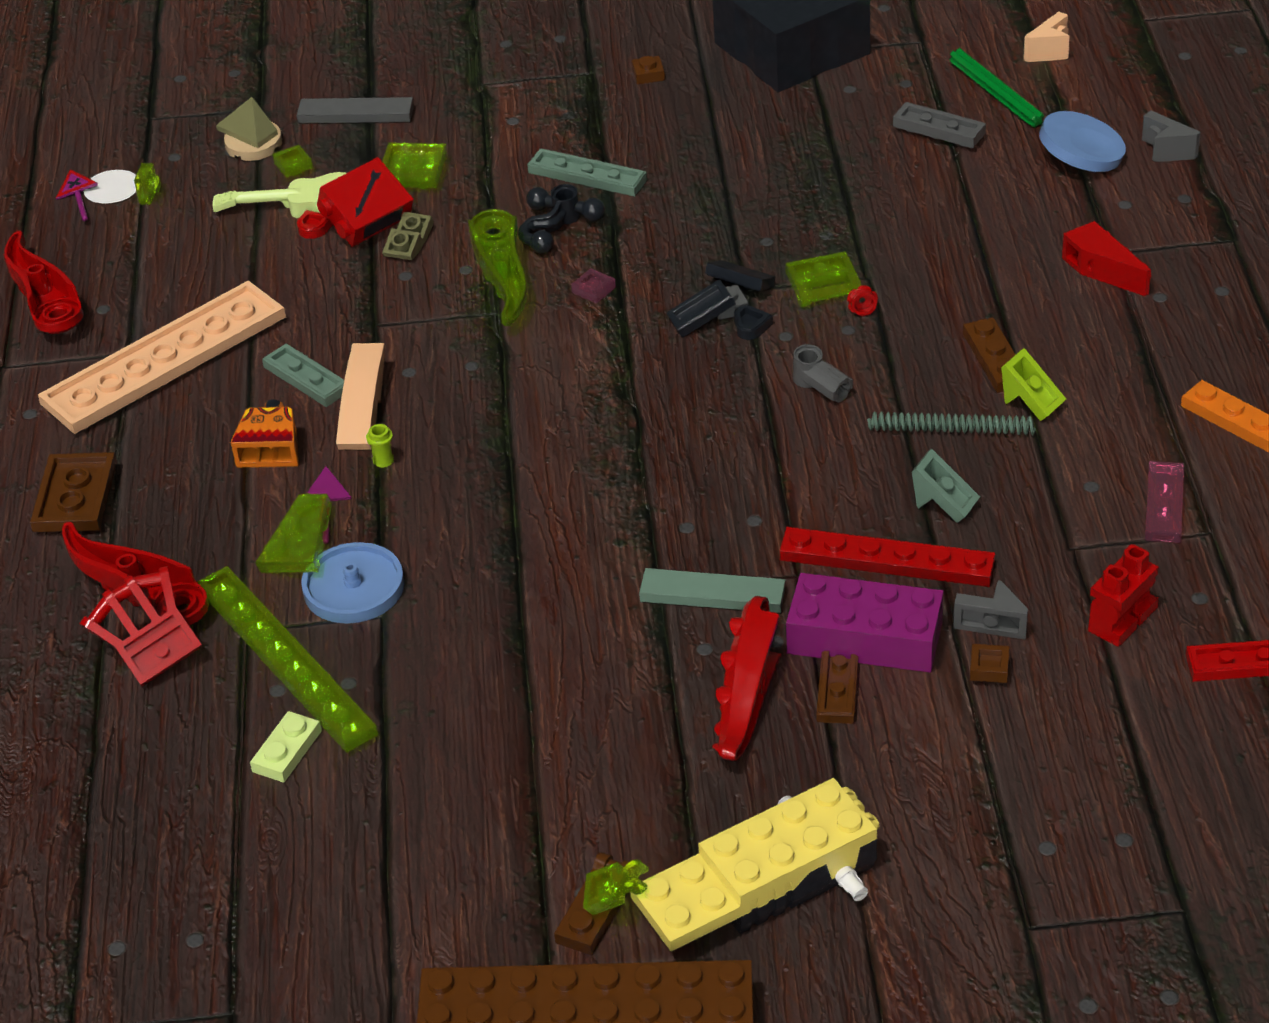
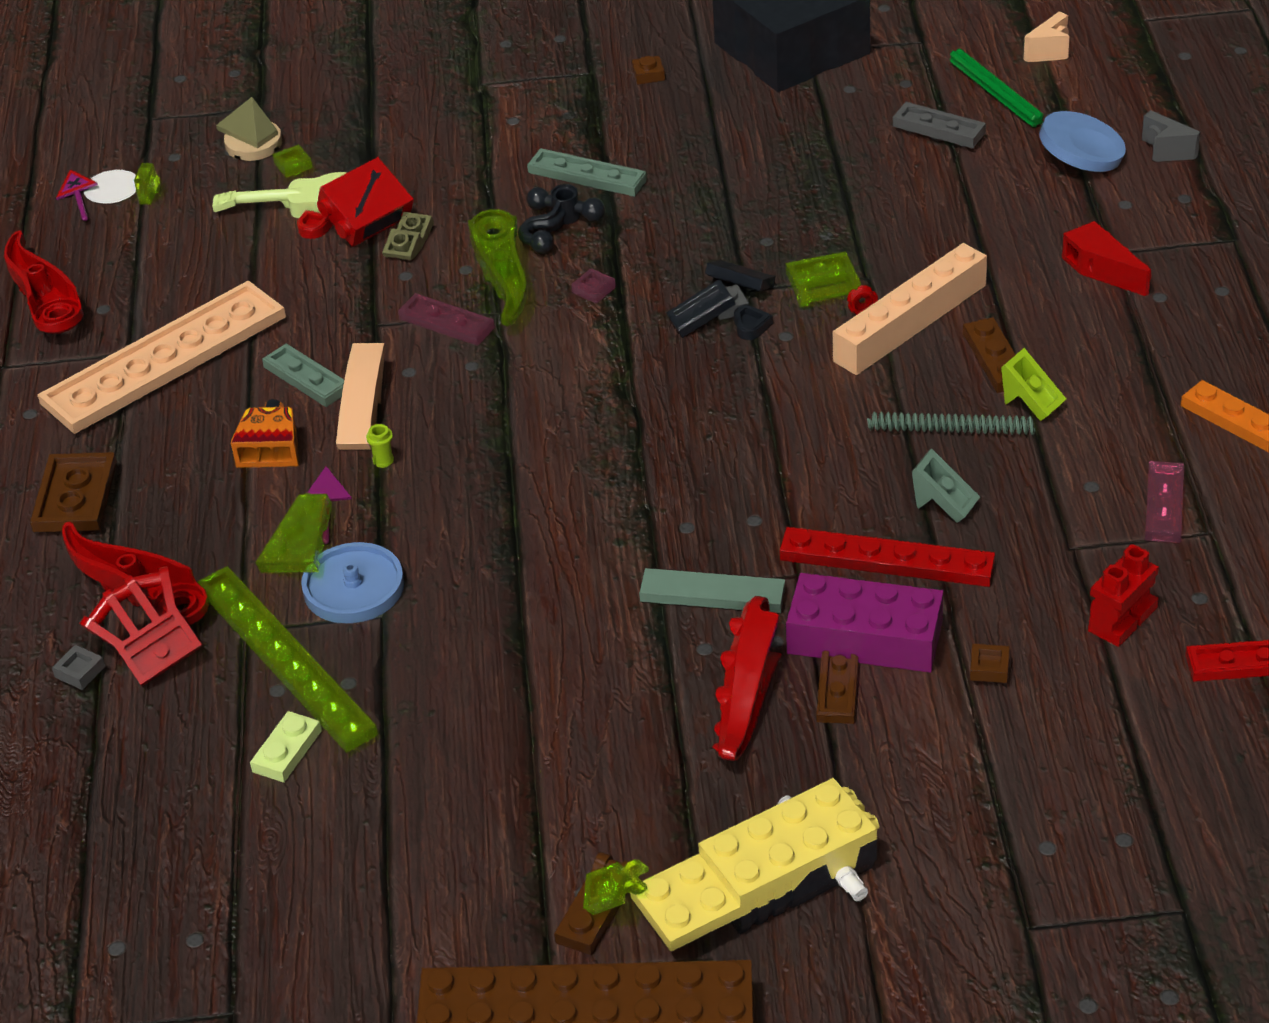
(78, 667): none -> dark grey plate
(355, 110): dark grey tile -> none
(415, 163): clear neon green plate -> none
(446, 319): none -> clear pink tile
(814, 372): dark grey piece -> none
(909, 308): none -> light nougat brick
(998, 615): dark grey slope -> none

